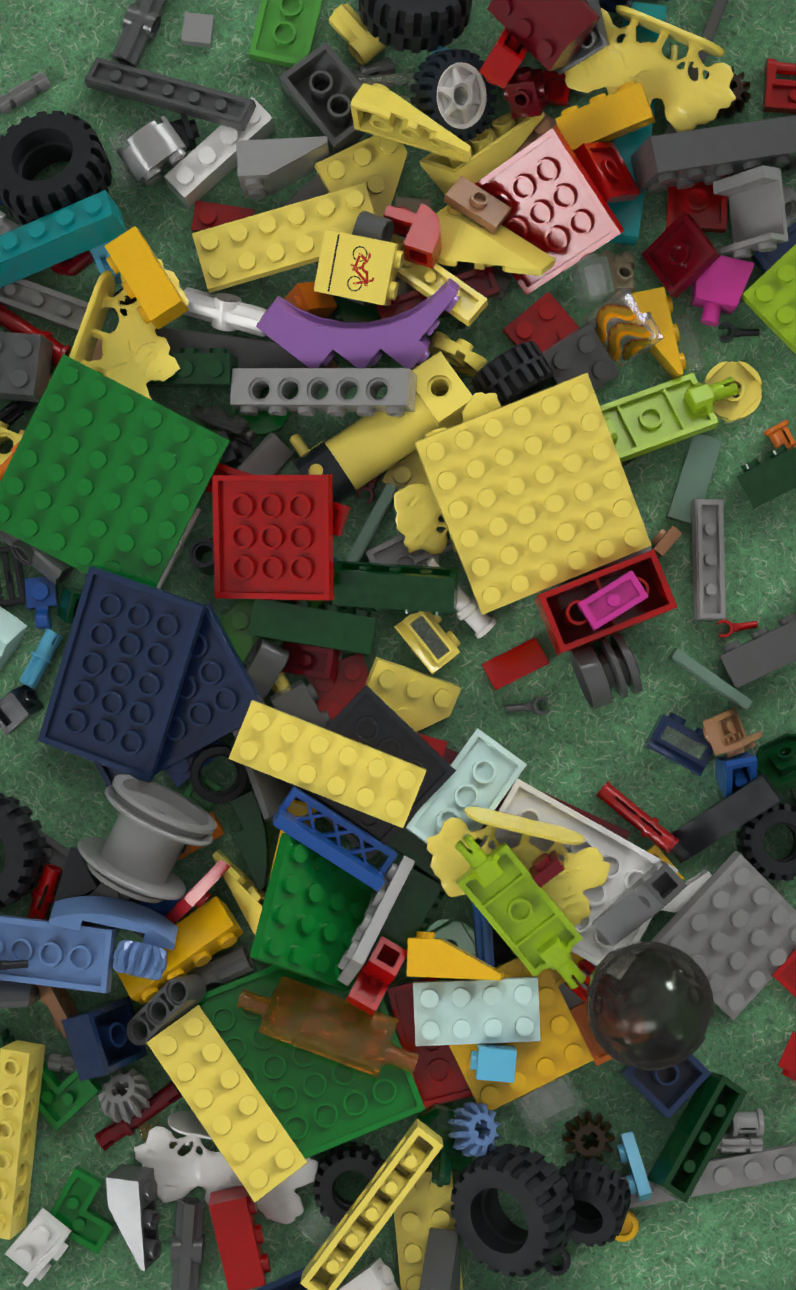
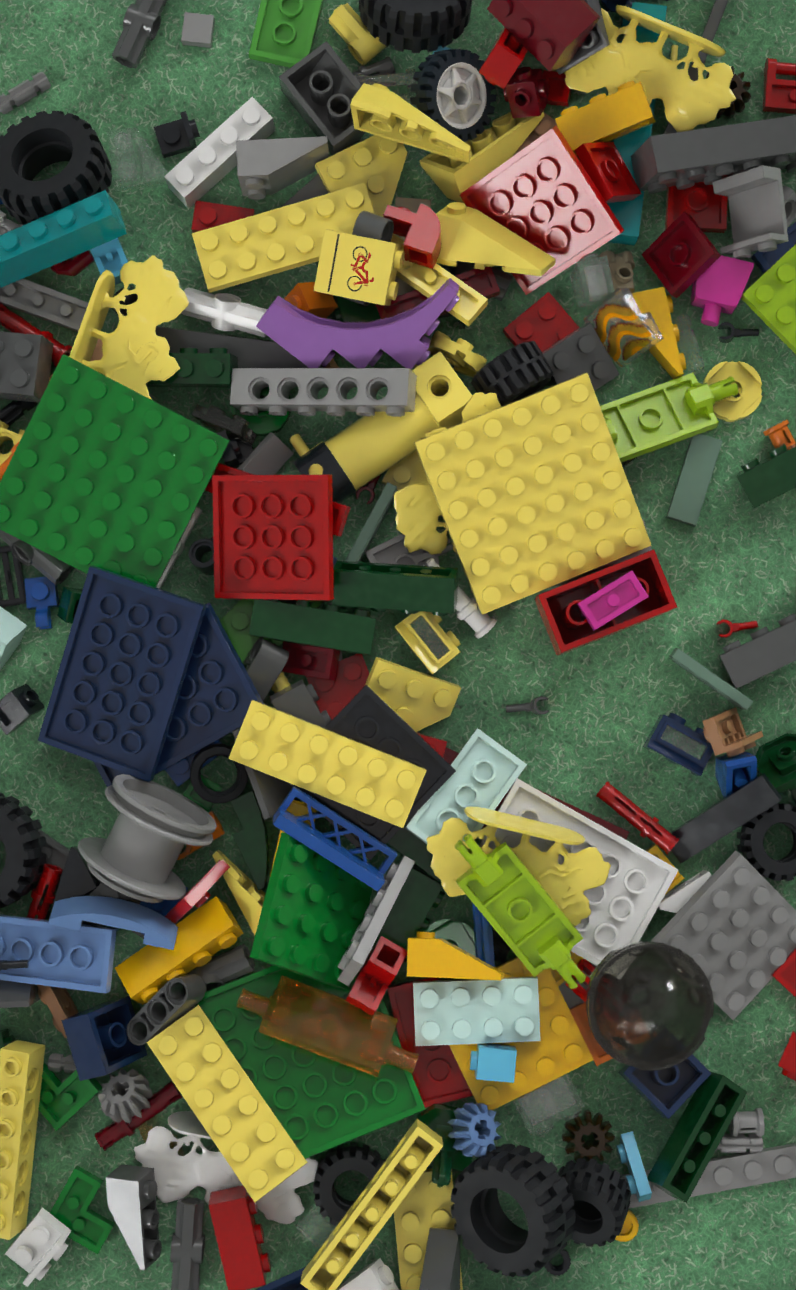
(41, 658): medium azure axle -> none
(140, 960): medium blue gear -> none
(145, 278): yellow brick -> none
(152, 150): light grey brick -> none
(170, 93): dark grey tile -> none
(477, 204): medium nougat plate -> none
(515, 664): red slope -> none
(546, 867): dark red plate -> none
(605, 671): dark grey wheel -> none
(639, 902): dark grey slope -> none
(664, 540): medium nougat plate -> none
(708, 559): light grey tile -> none

